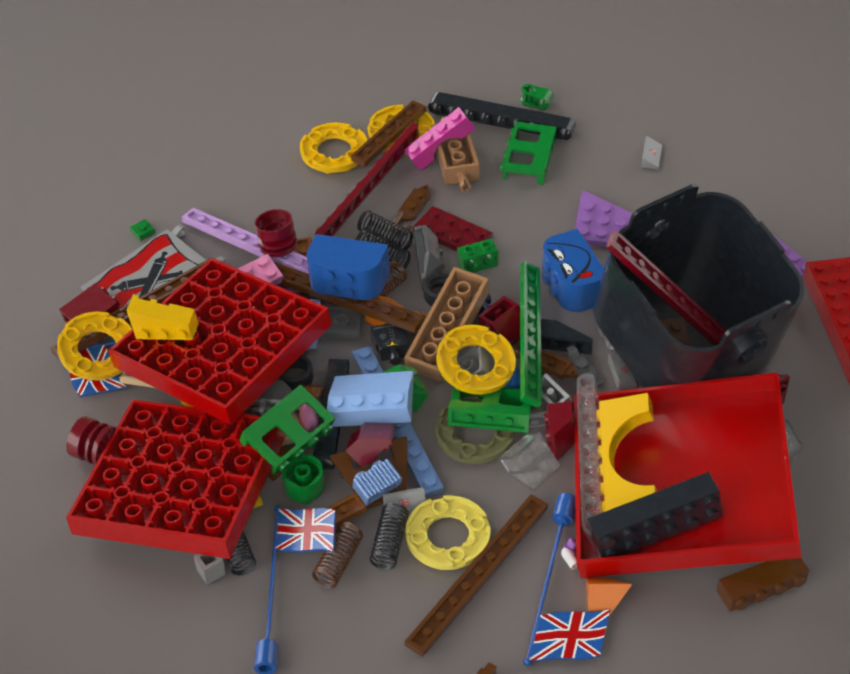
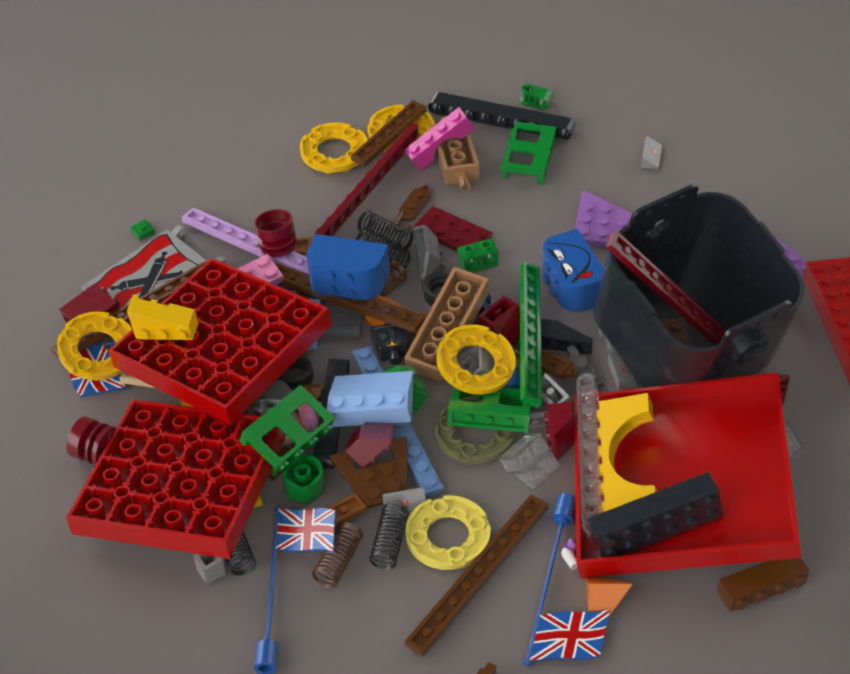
(376, 481): medium blue brick -> none

